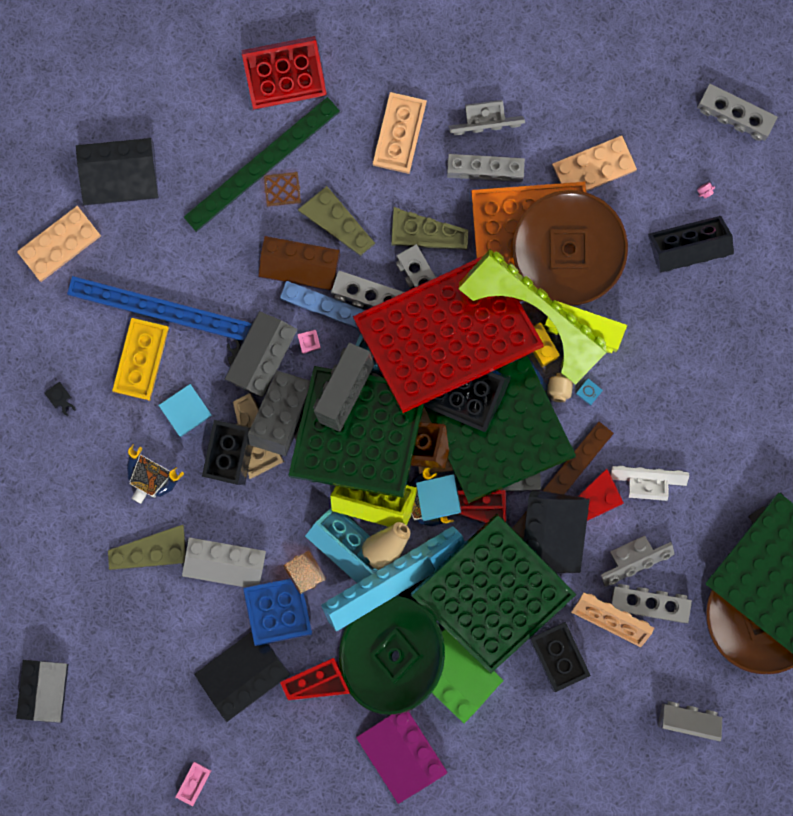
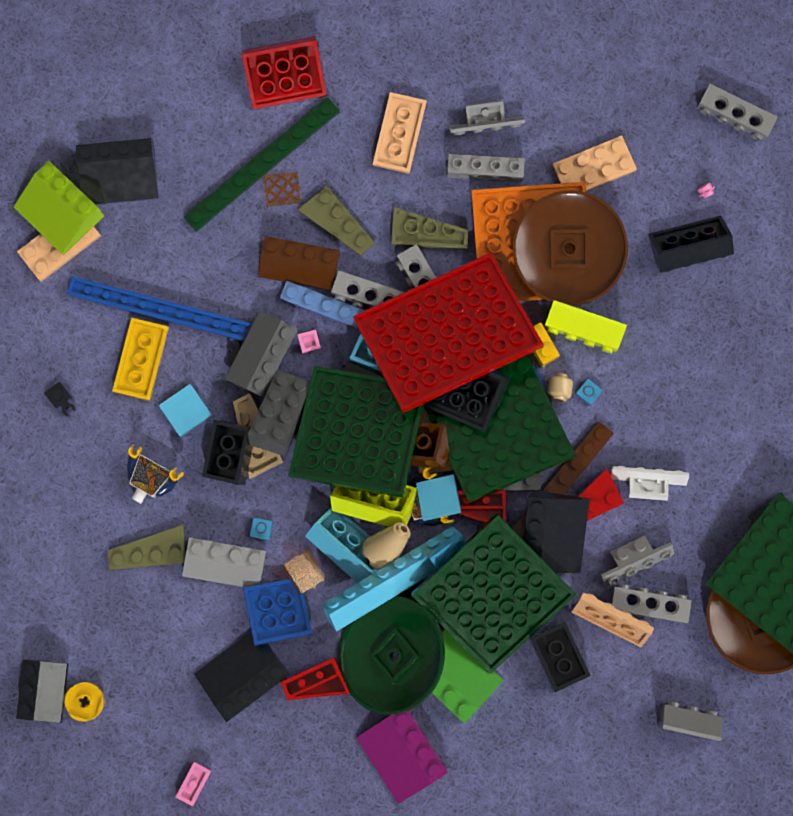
(57, 208): none -> lime slope
(75, 707): none -> yellow plate
(261, 529): none -> dark azure tile
(343, 387): dark grey brick -> none
(497, 278): lime arch -> none

